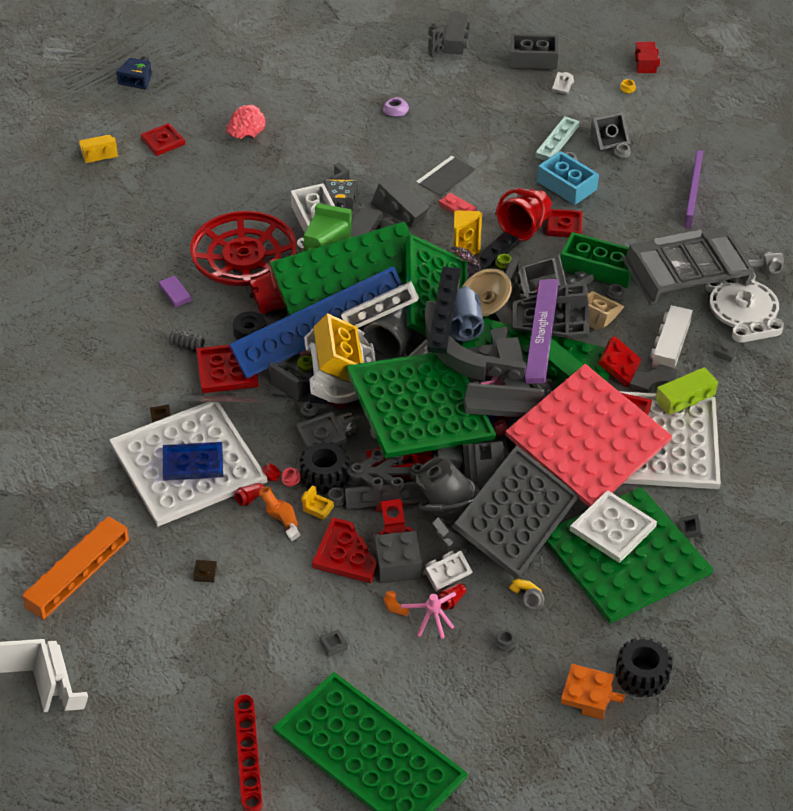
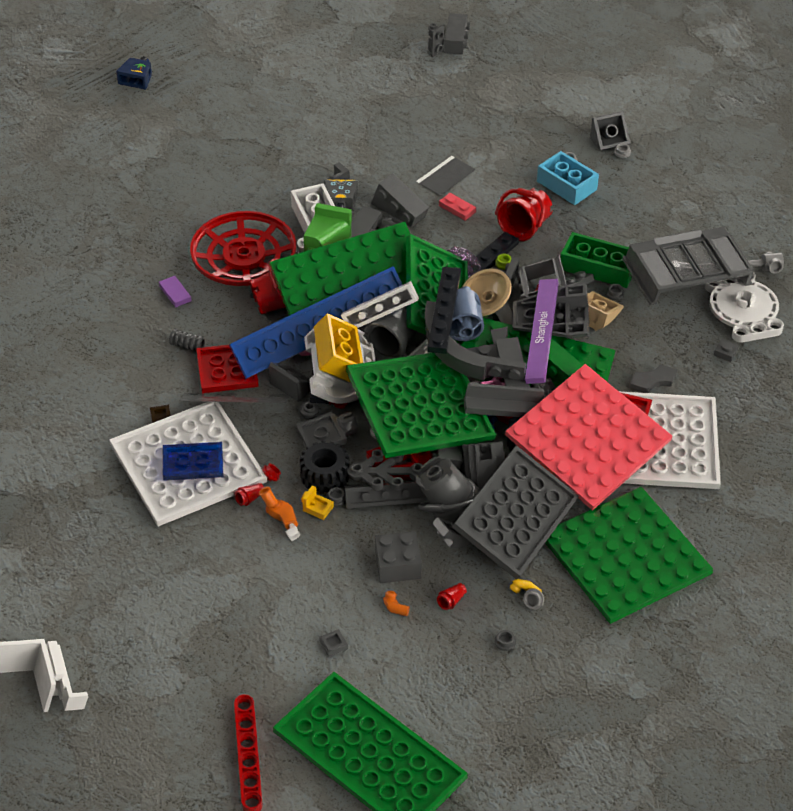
(75, 567): orange brick -> none
(98, 148): yellow bracket -> none
(162, 139): red tile -> none
(205, 571): dark brown plate -> none
(246, 121): coral piece -> none
(247, 319): black tyre -> none
(291, 477): coral plate -> none
(305, 364): lime plate -> none
(345, 553): red plate -> none
(395, 524): red piece -> none
(399, 110): lavender piece -> none
(433, 608): bright pink plant -> none
(447, 571): white bracket -> none
(468, 230): yellow slope -> none
(500, 427): coral plate -> none
(534, 51): dark grey brick -> none
(557, 138): light aqua plate -> none
(563, 83): white bracket -> none
(564, 222): red tile -> none
(589, 691): orange plate -> none
(613, 526): white plate -> none
(619, 361): red plate -> none
(628, 86): yellow plate -> none
(647, 57): red brick -> none
(647, 653): black tyre -> none
(671, 337): white brick -> none
(686, 390): lime brick -> none
(692, 526): dark grey slope -> none
(693, 191): medium lavender tile -> none

